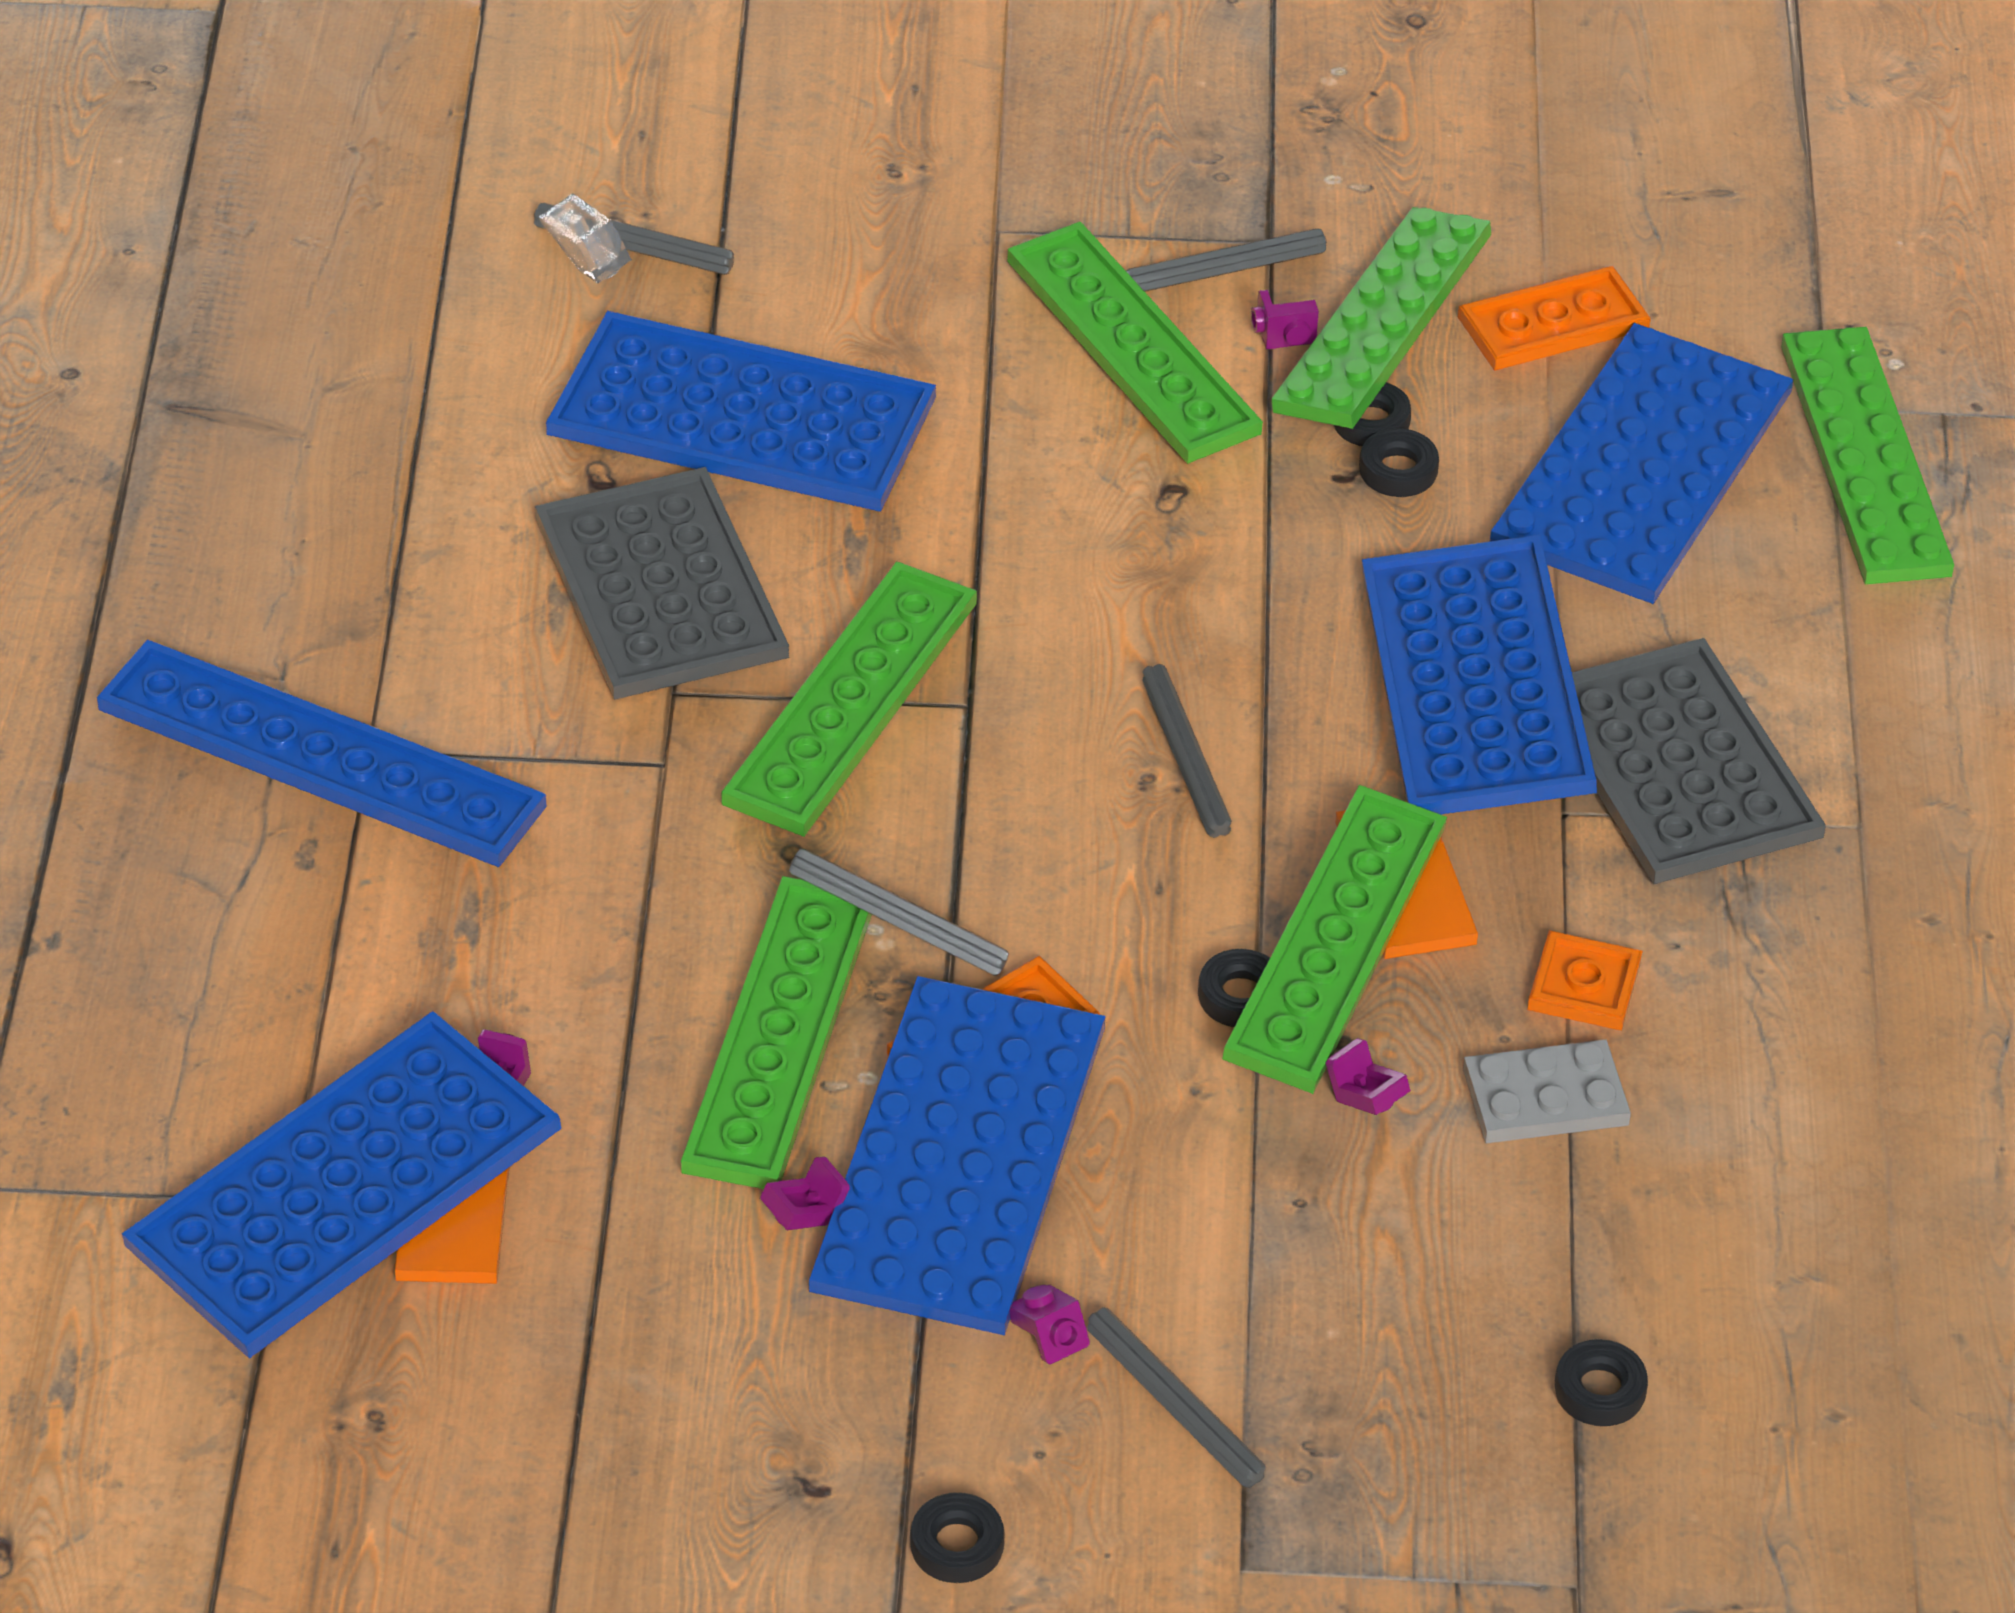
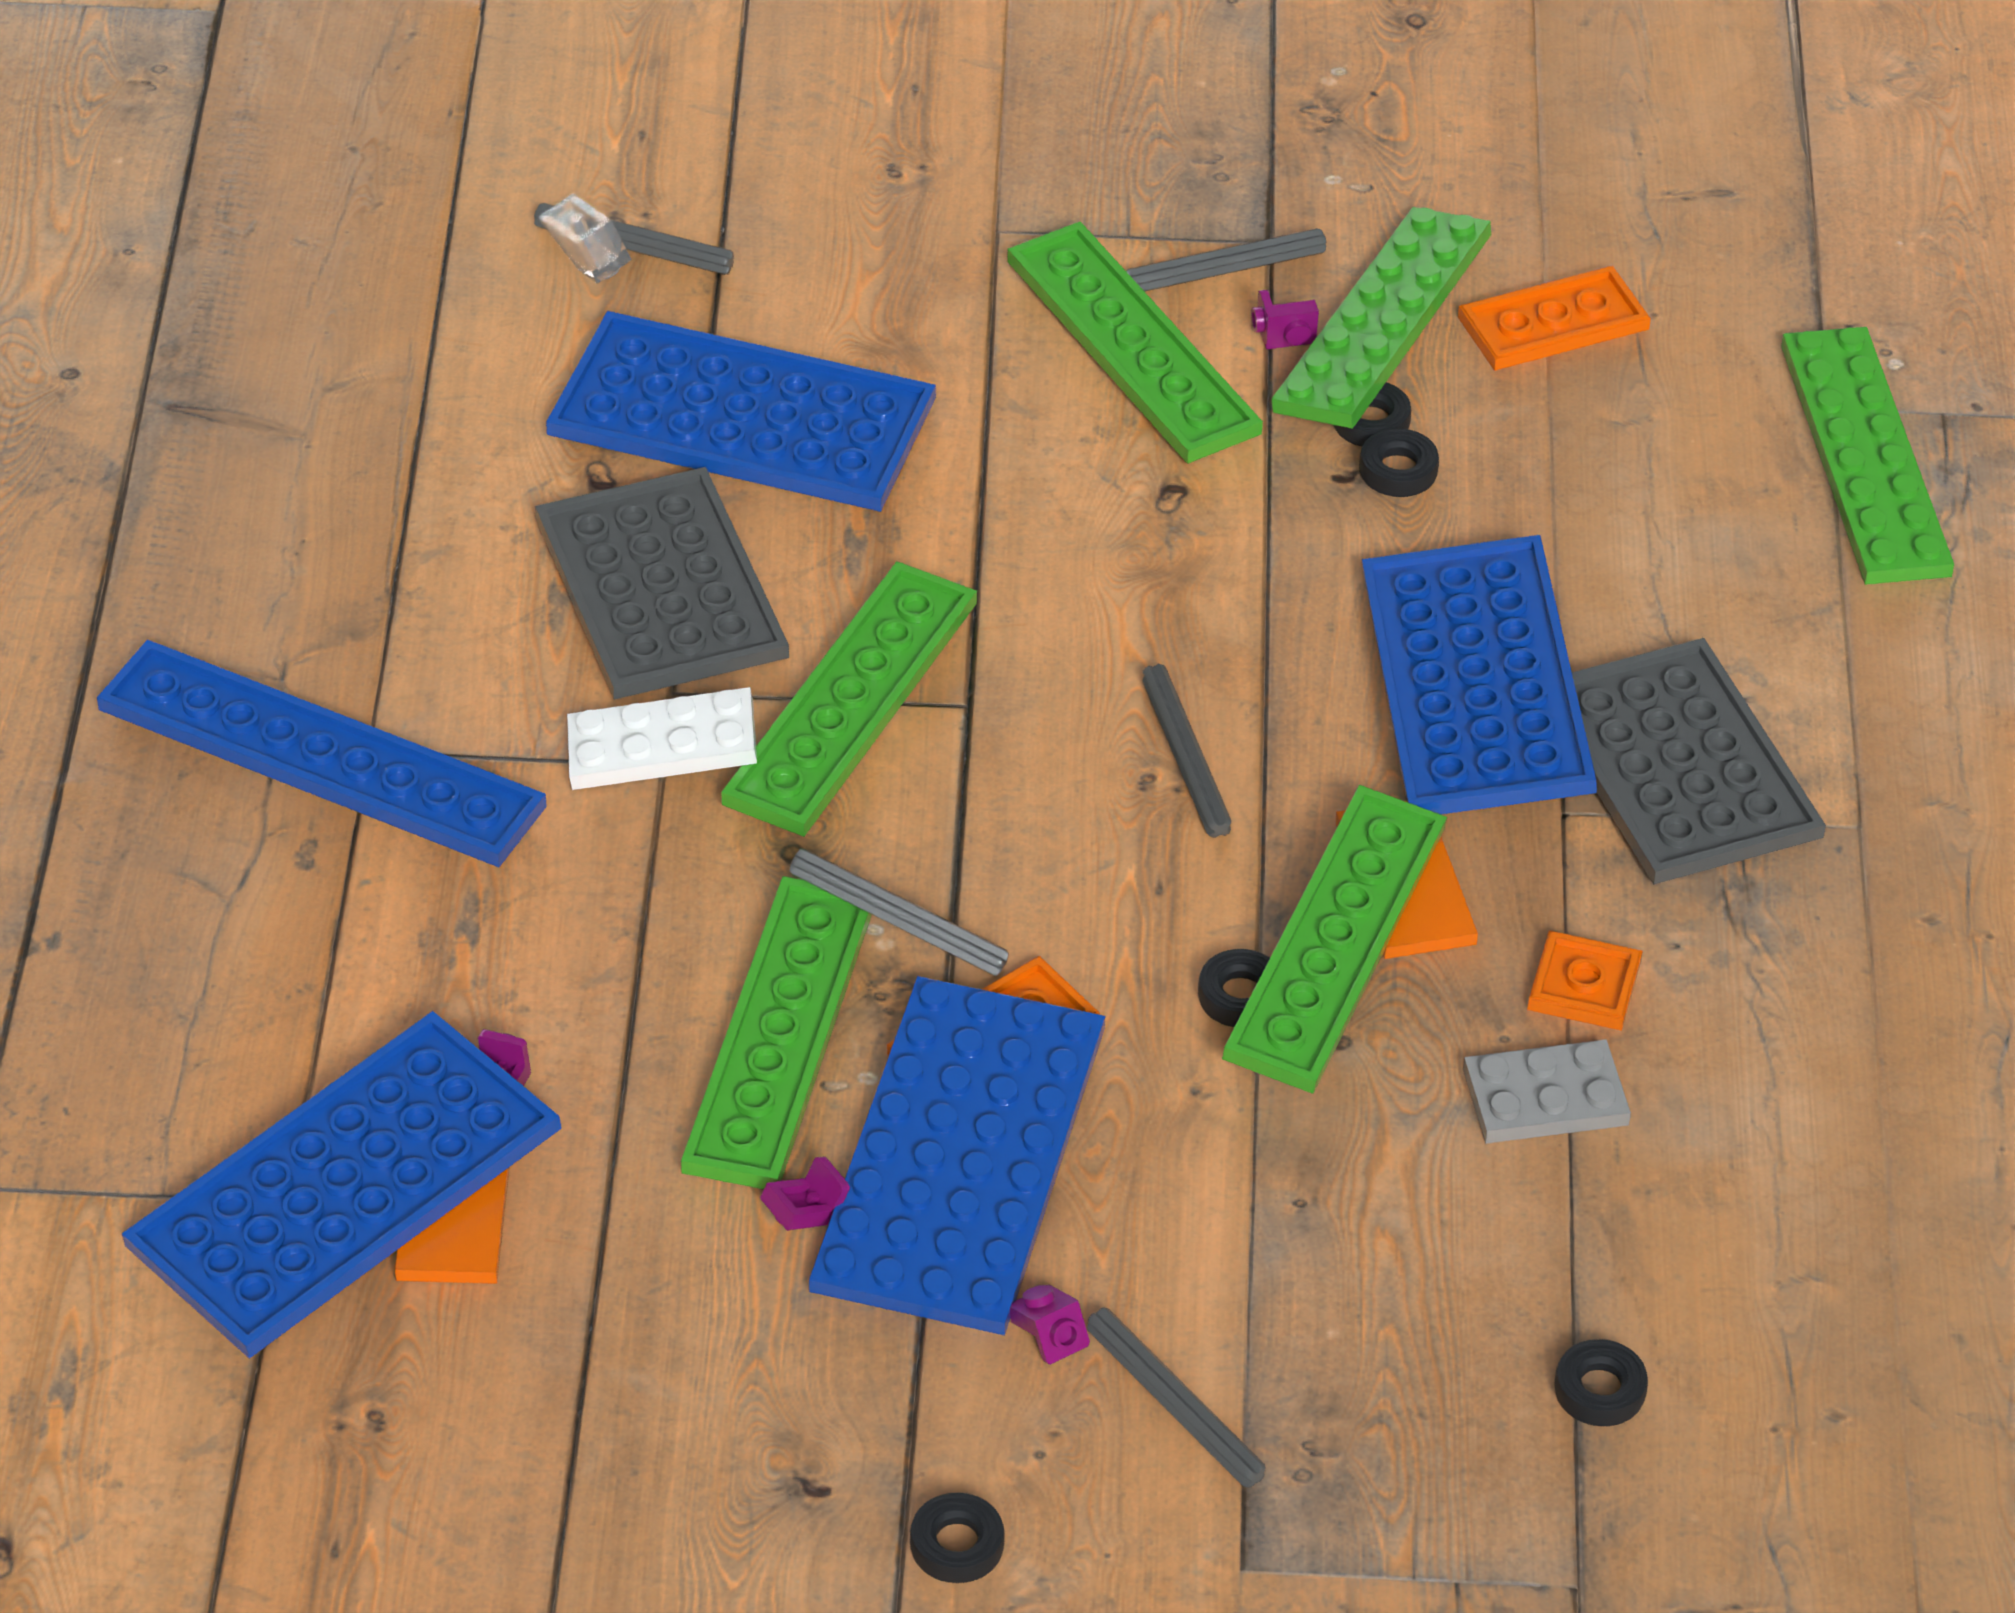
(661, 738): none -> white plate
(1363, 1083): magenta bracket -> none
(1644, 461): blue plate -> none

